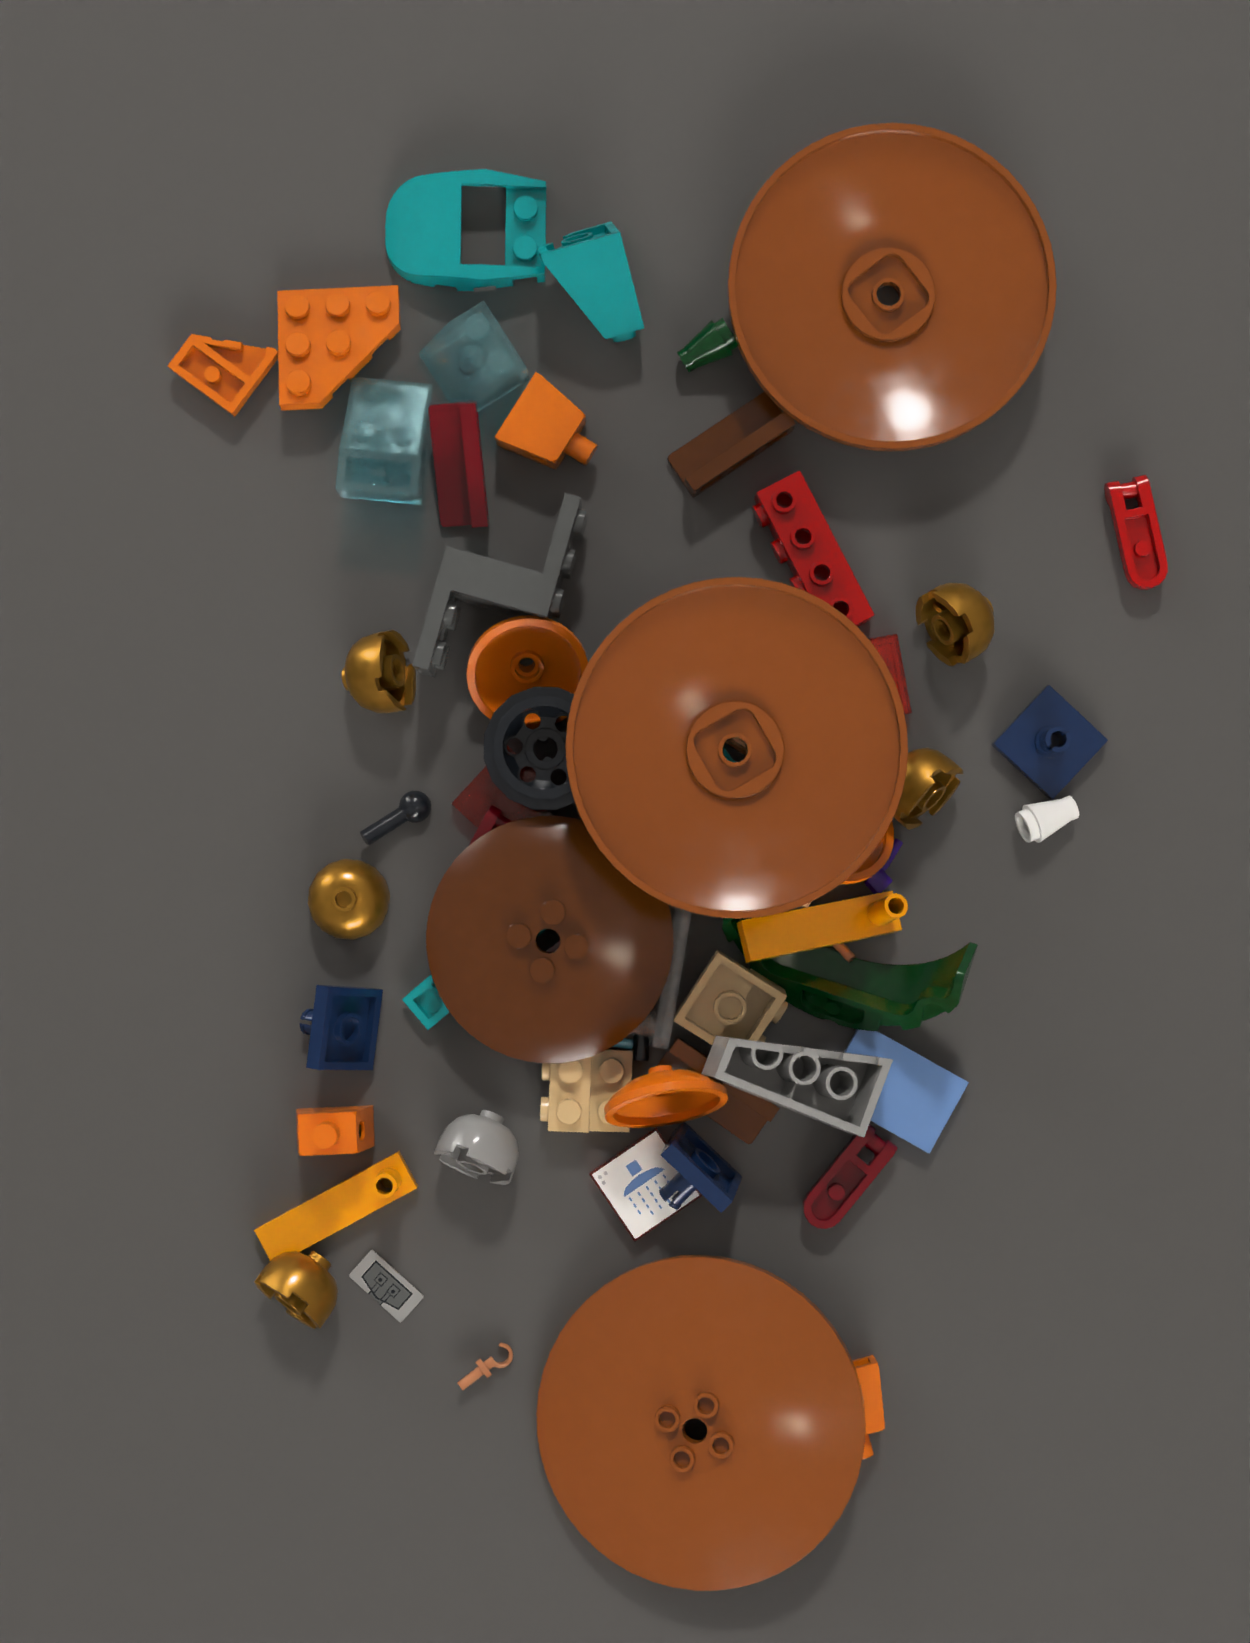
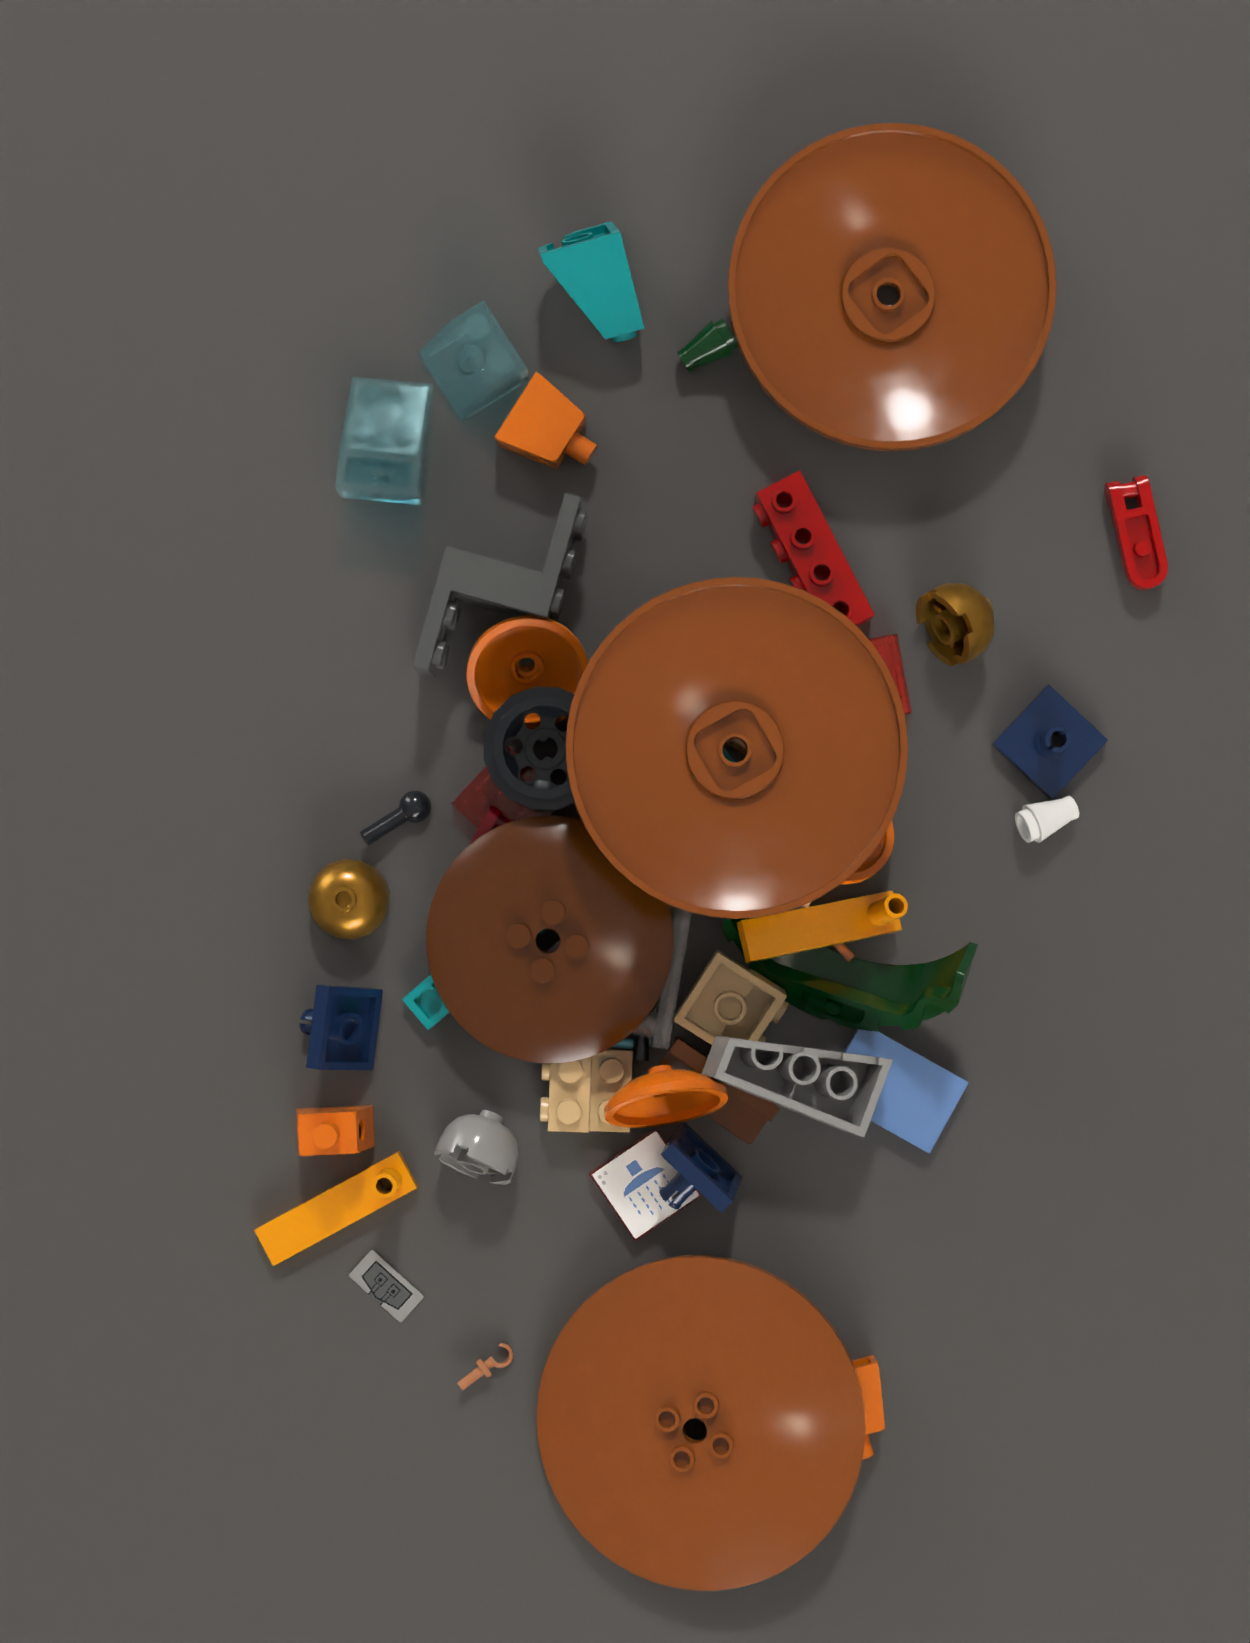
(223, 369): orange wing -> none
(301, 1286): pearl gold cylinder -> none
(330, 338): orange plate -> none
(378, 673): pearl gold cylinder -> none
(427, 225): teal slope -> none
(458, 464): dark red panel -> none
(730, 444): reddish brown panel -> none
(846, 1179): dark red plate -> none
(881, 880): dark purple hand -> none
(927, 785): pearl gold cylinder -> none

